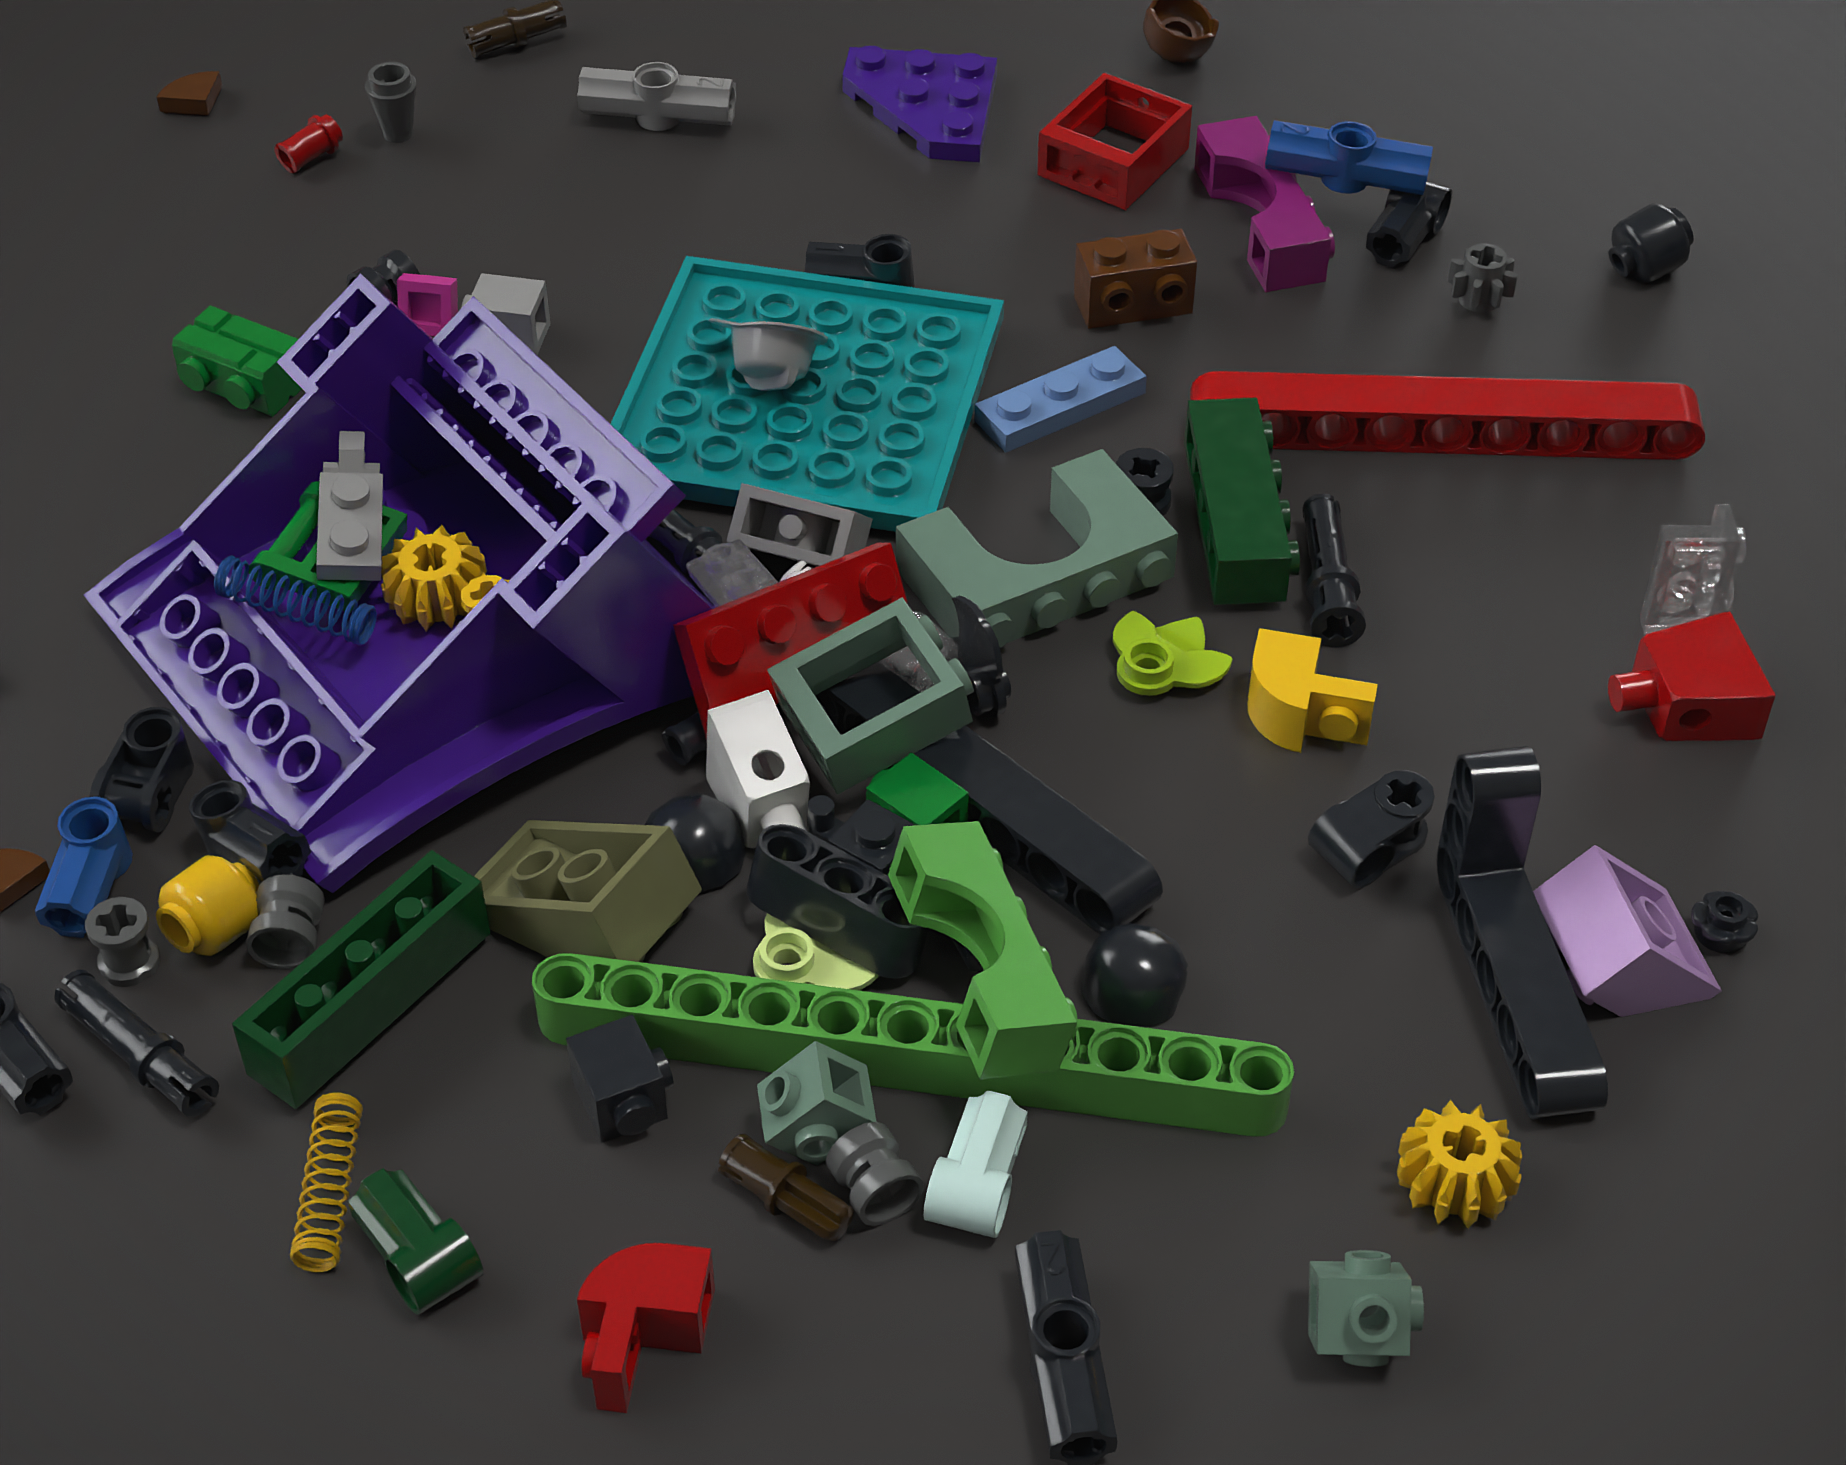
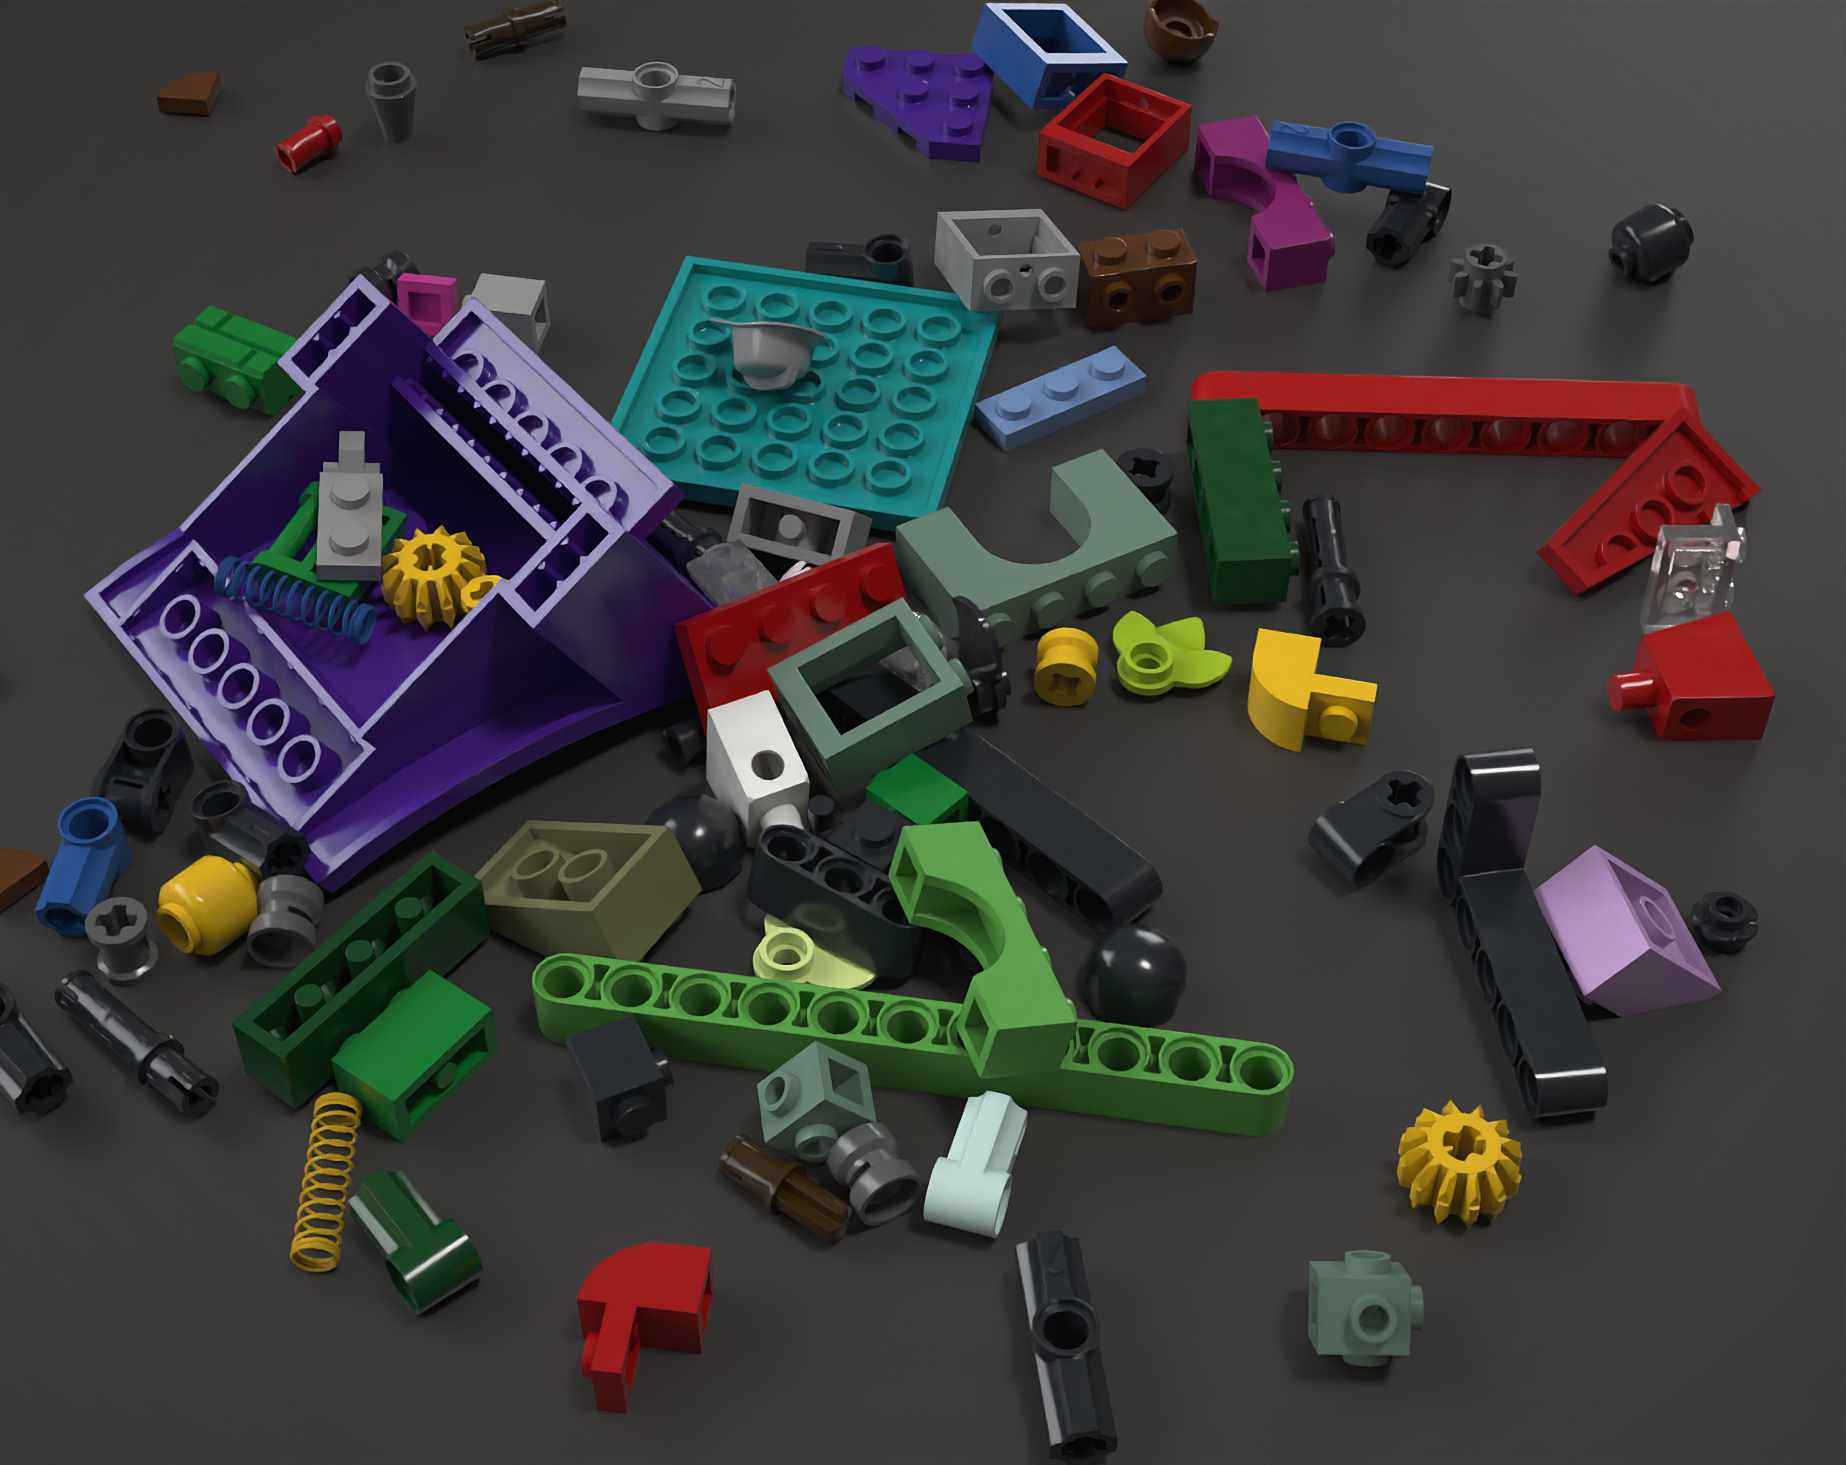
(416, 1054): none -> green brick
(987, 266): none -> light grey window
(1015, 44): none -> blue window
(1066, 667): none -> yellow wheel
(1665, 481): none -> red wing

